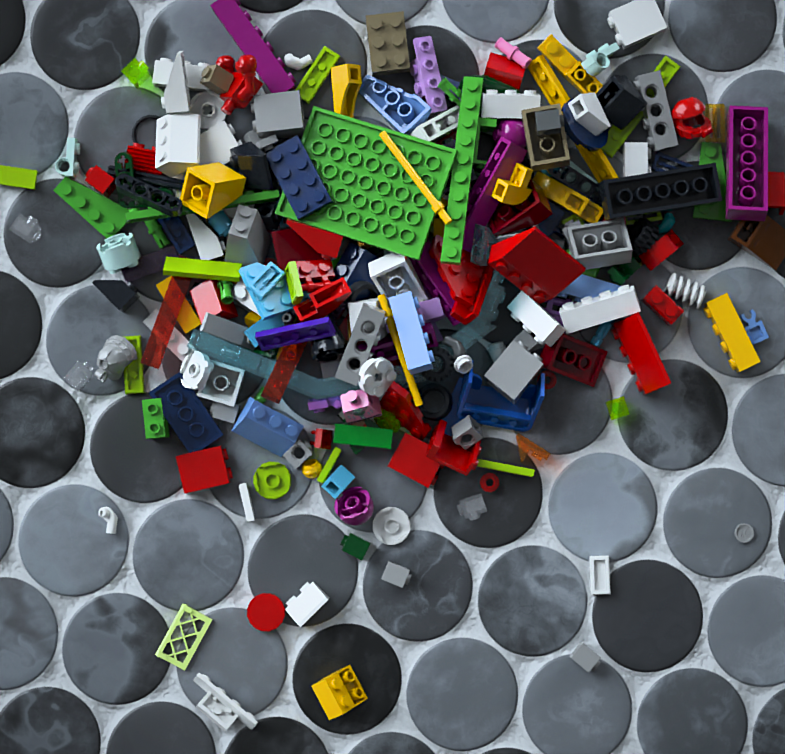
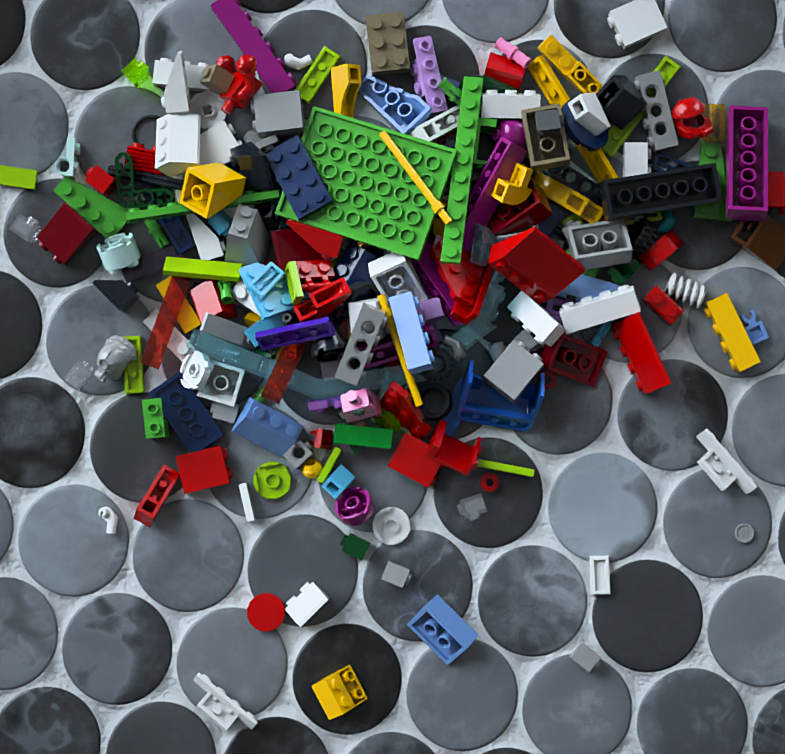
(66, 234): none -> dark red slope
(150, 193): black beam -> none
(156, 496): none -> red slope
(199, 634): yellowish green window -> none
(378, 385): white plate -> none
(442, 629): none -> medium blue slope
(463, 364): white plate -> none
(466, 432): light grey brick -> none
(525, 445): clear orange slope -> none
(599, 61): light aqua plate -> none
(617, 408): clear neon green plate -> none
(721, 466): none -> white bracket

